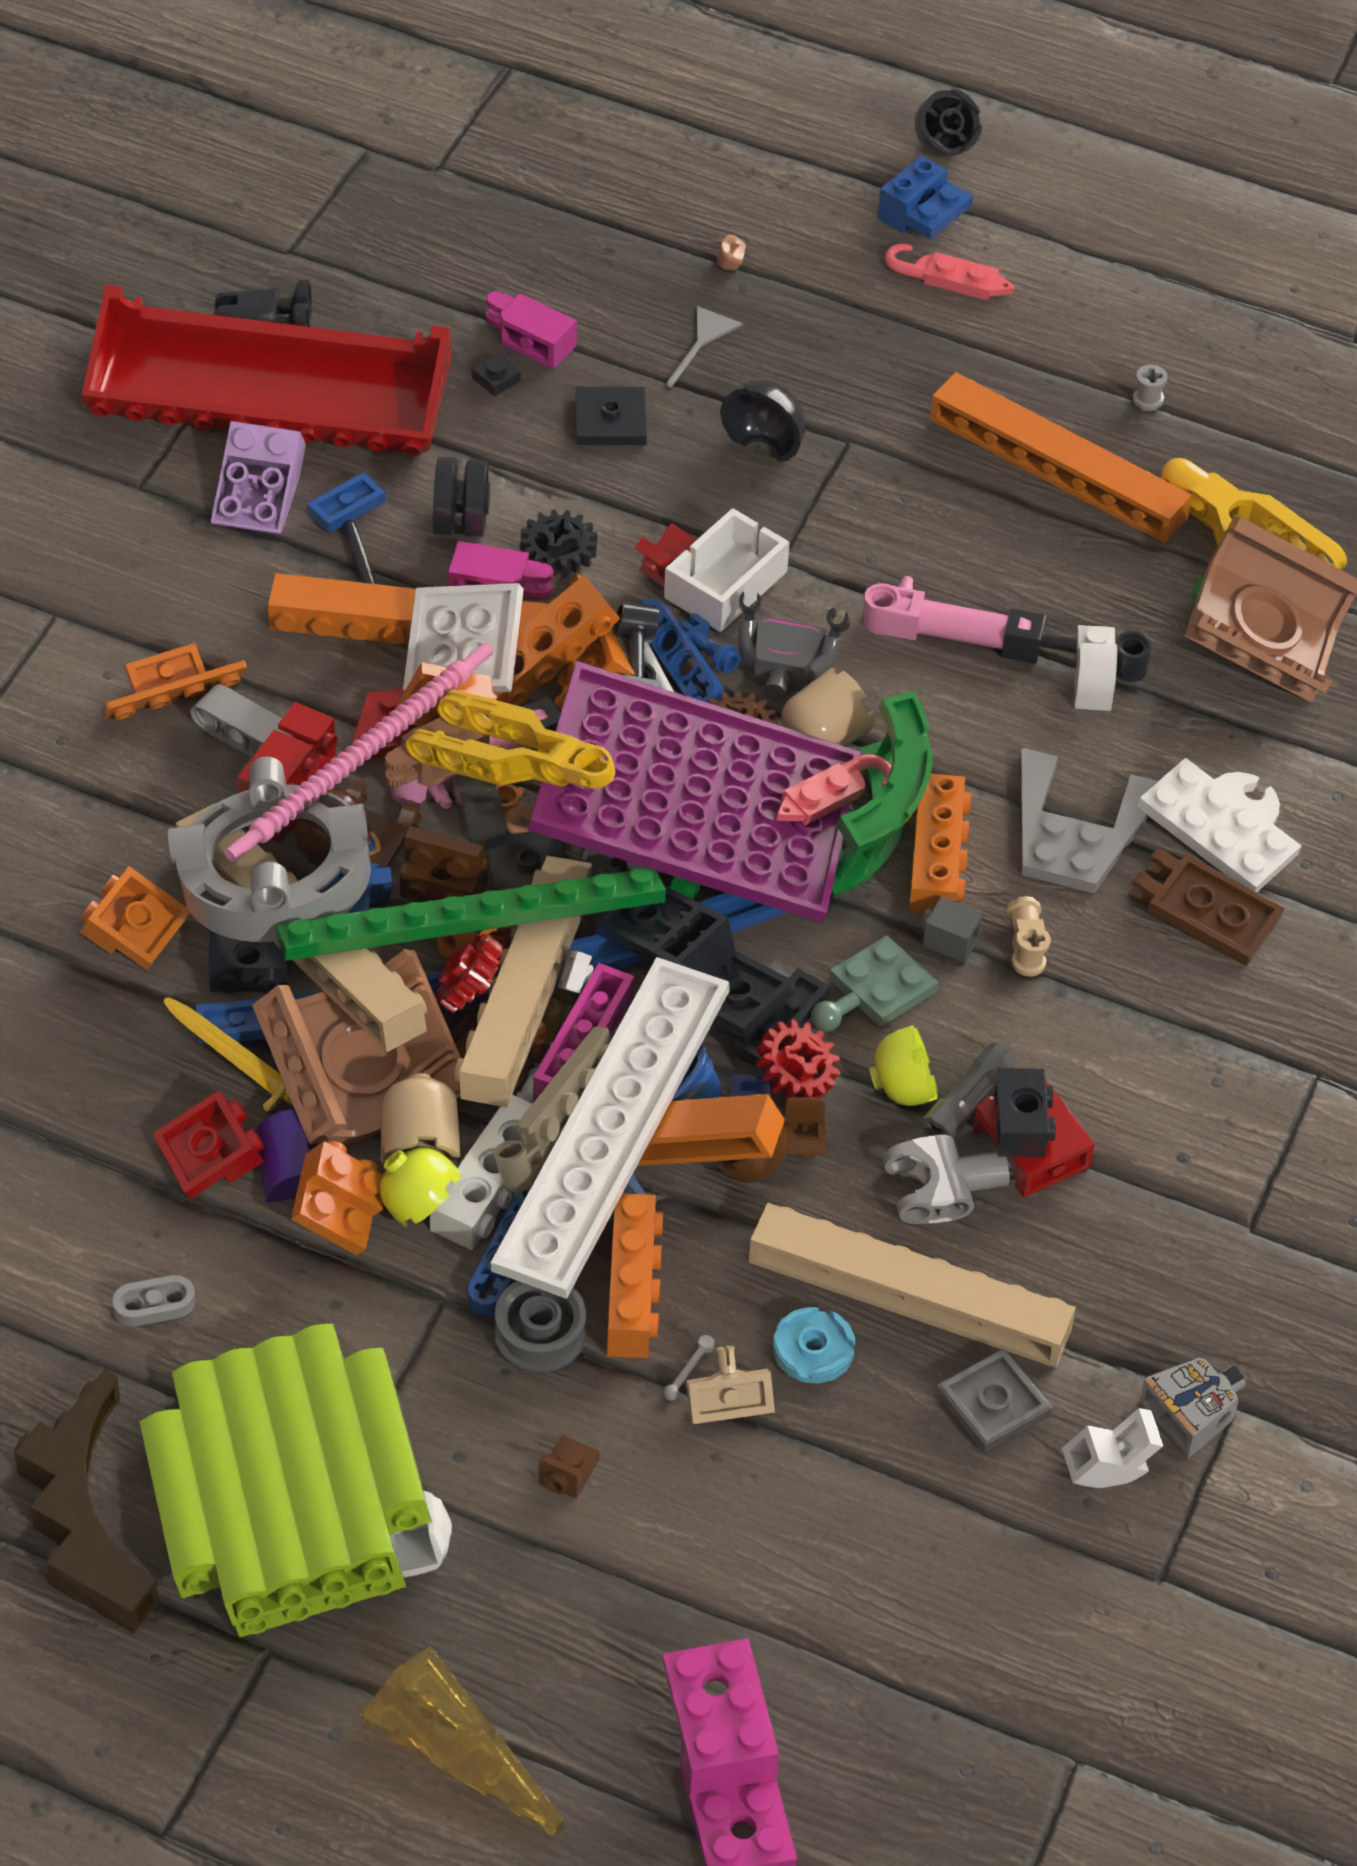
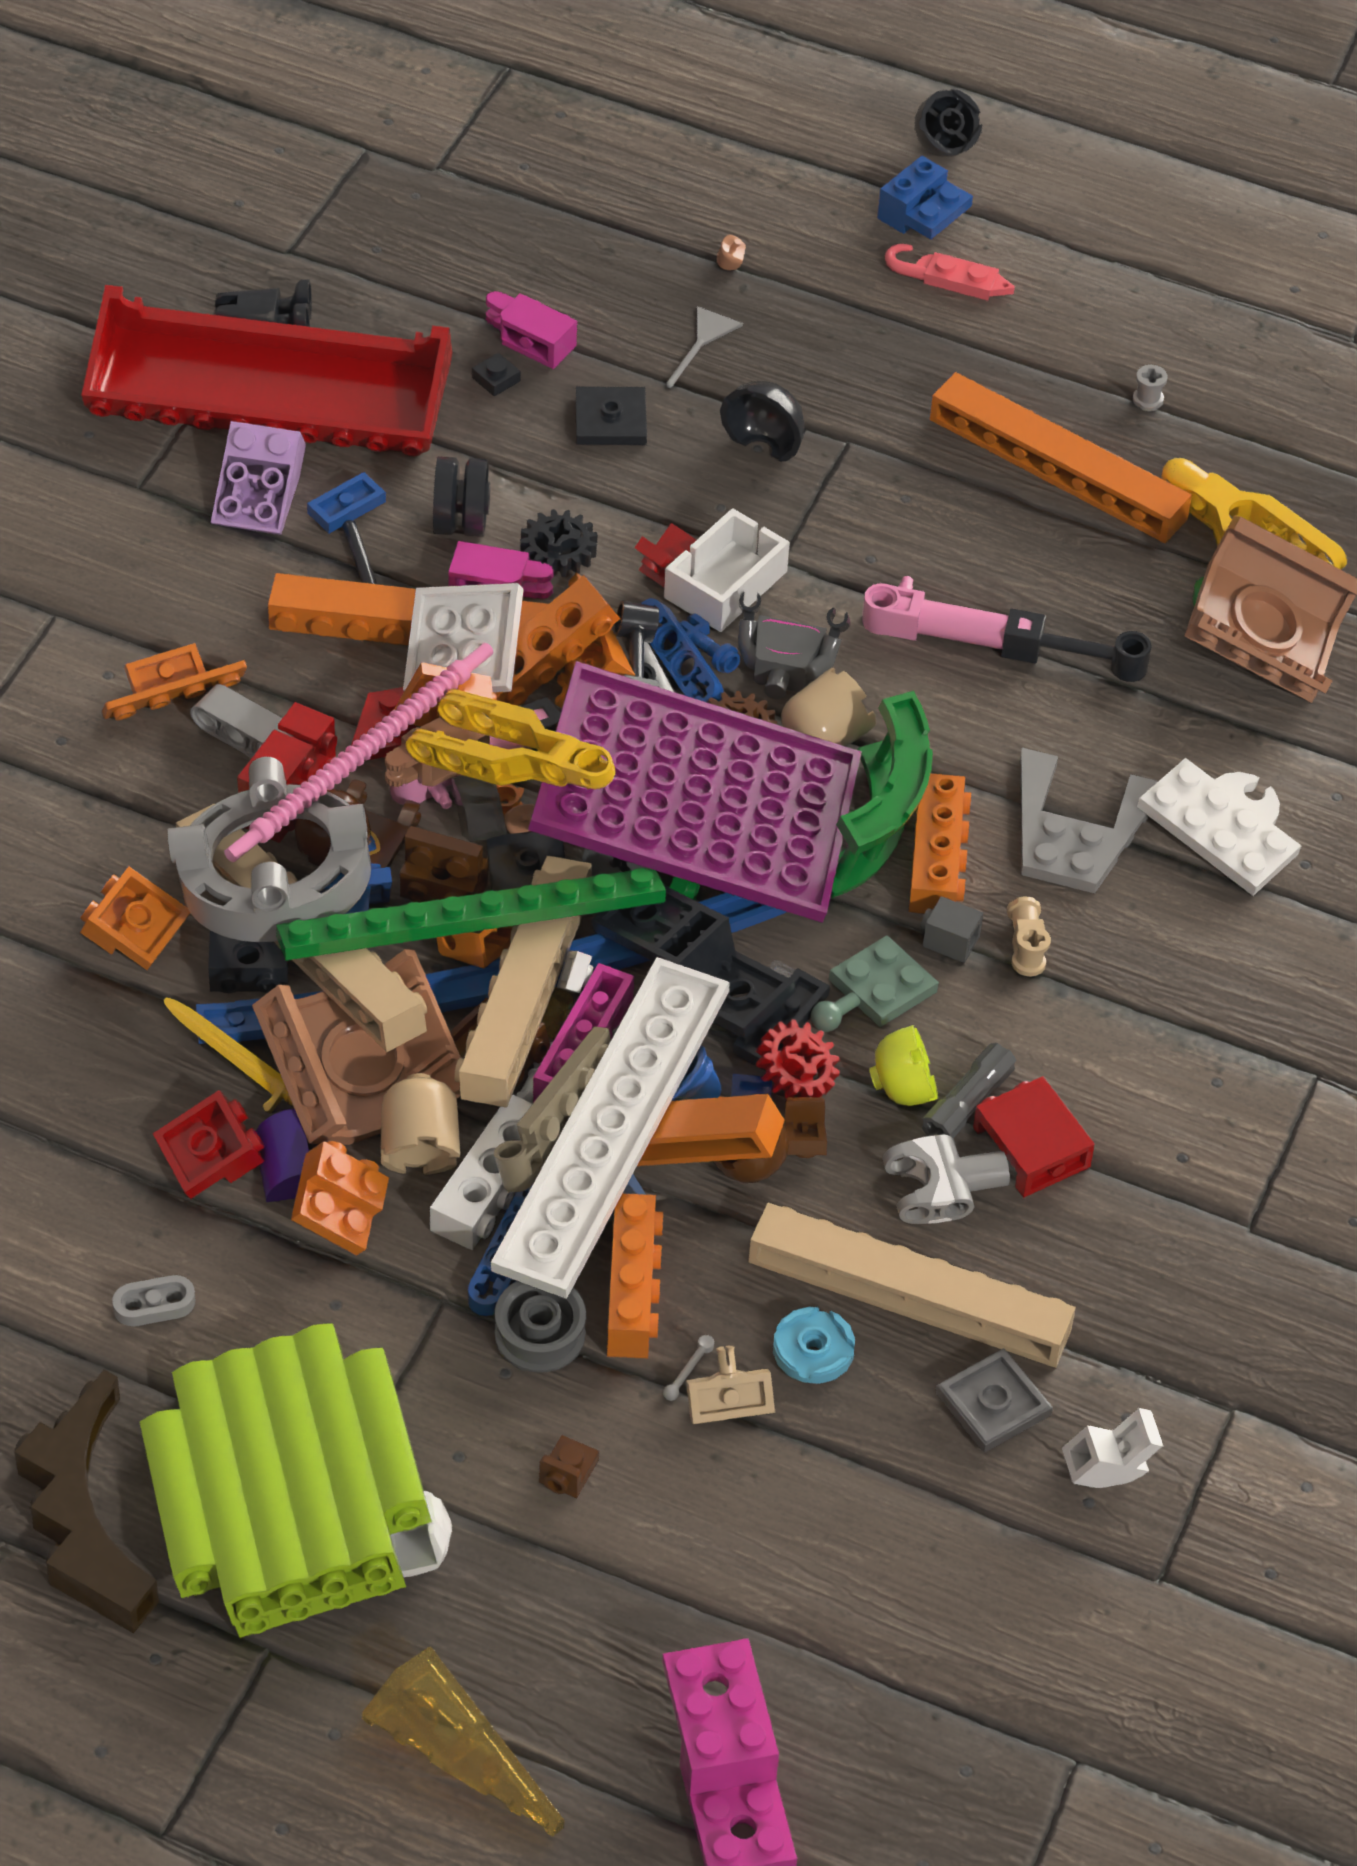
(416, 1183): neon yellow cylinder -> none
(468, 973): red gear -> none
(829, 789): coral plate -> none
(1022, 1112): black brick -> none
(1095, 668): white brick -> none
(1192, 1402): light grey torso -> none
(1206, 904): reddish brown tile -> none

